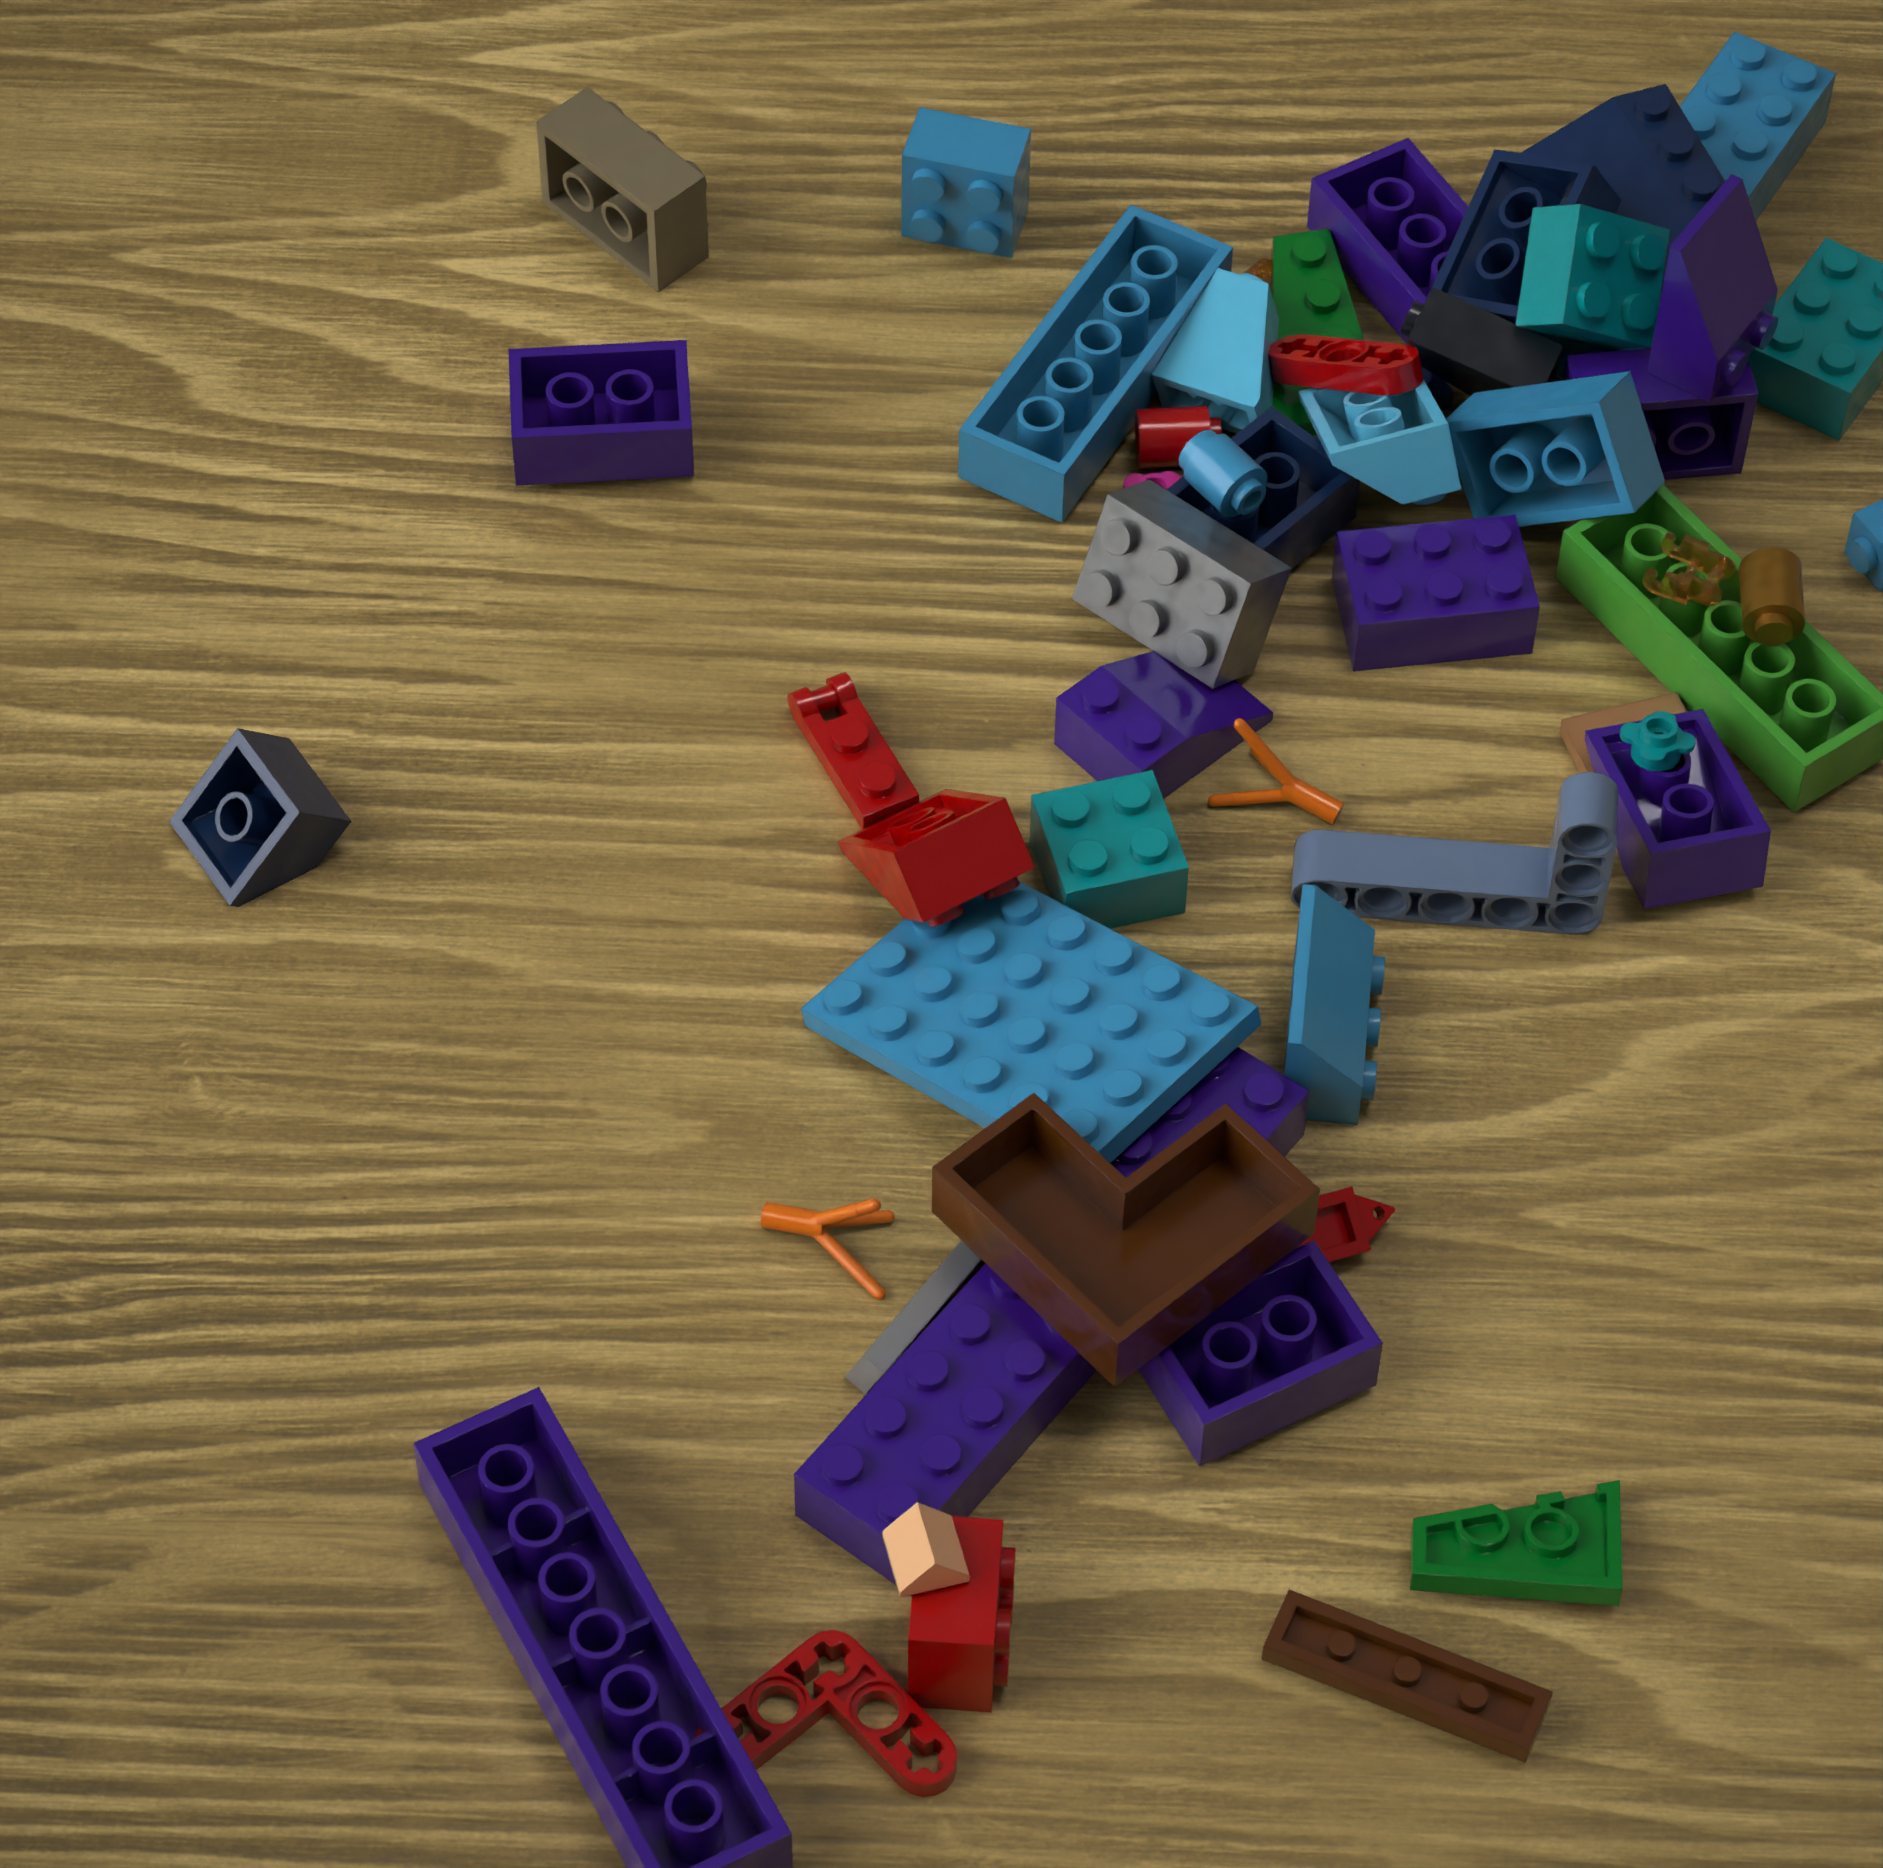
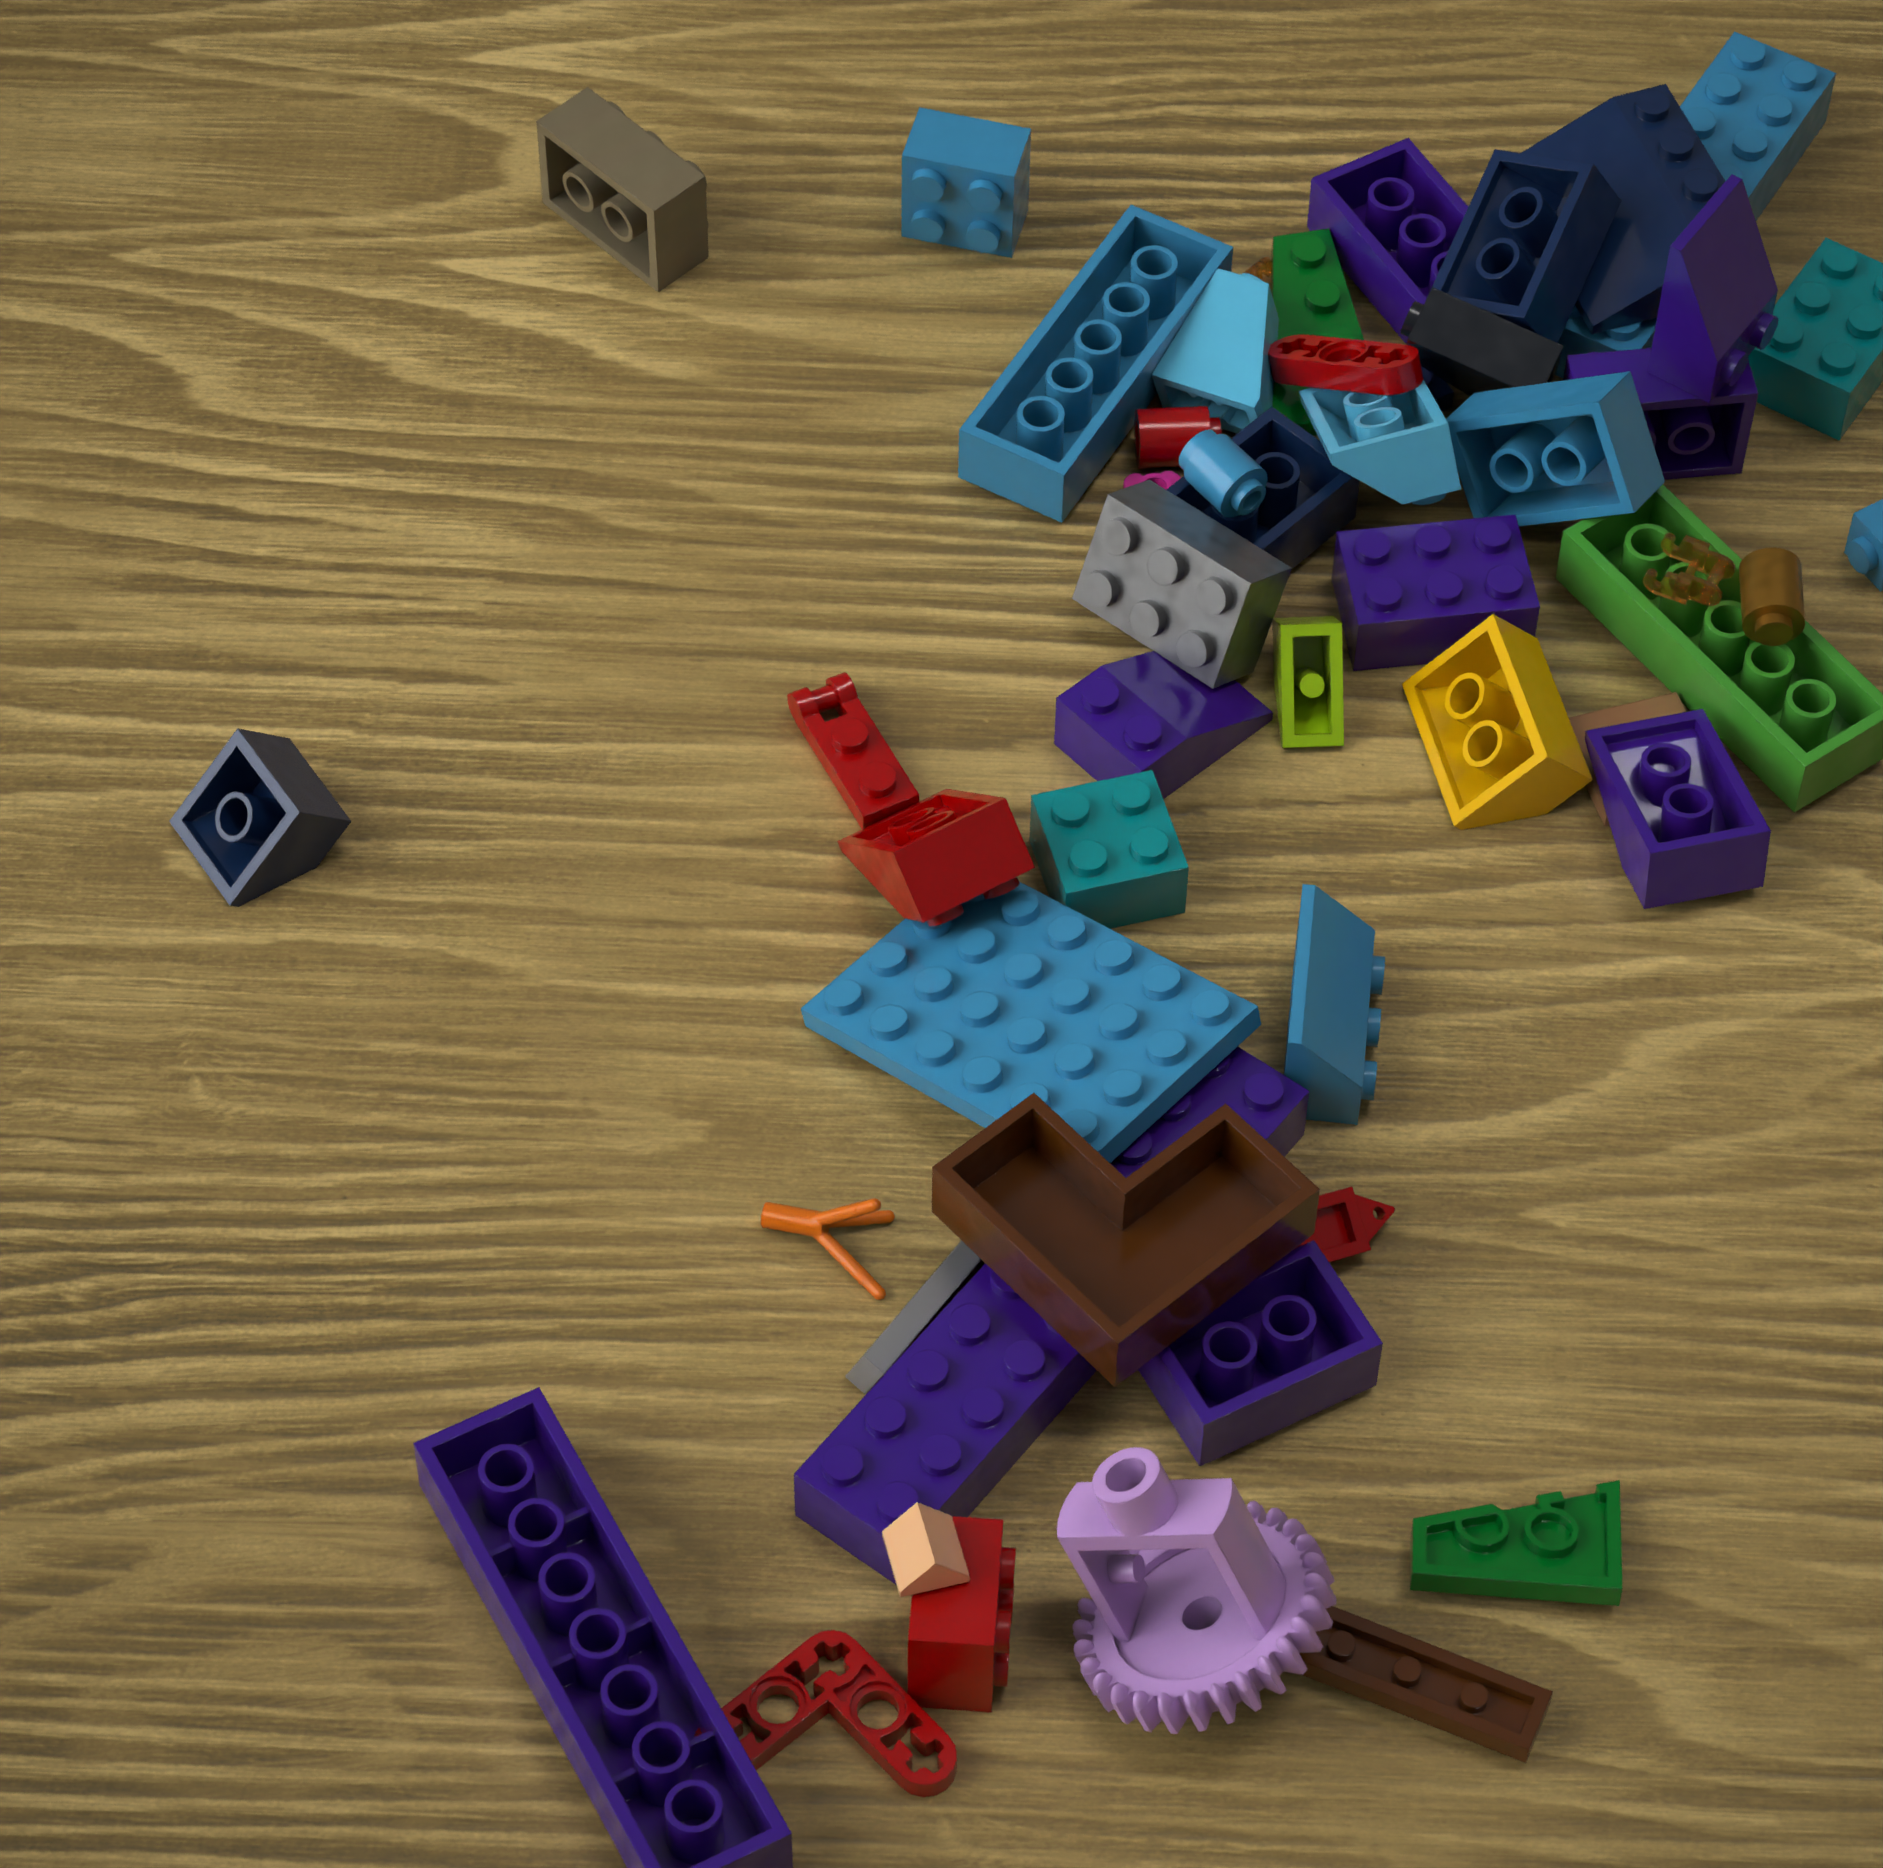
(600, 412): dark purple brick -> none
(1188, 1593): none -> lavender piece
(1293, 788): orange plant -> none
(1309, 681): none -> lime slope
(1475, 882): sand blue beam -> none
(1496, 727): none -> yellow slope
(1592, 277): teal brick -> none
(1657, 741): teal plate -> none

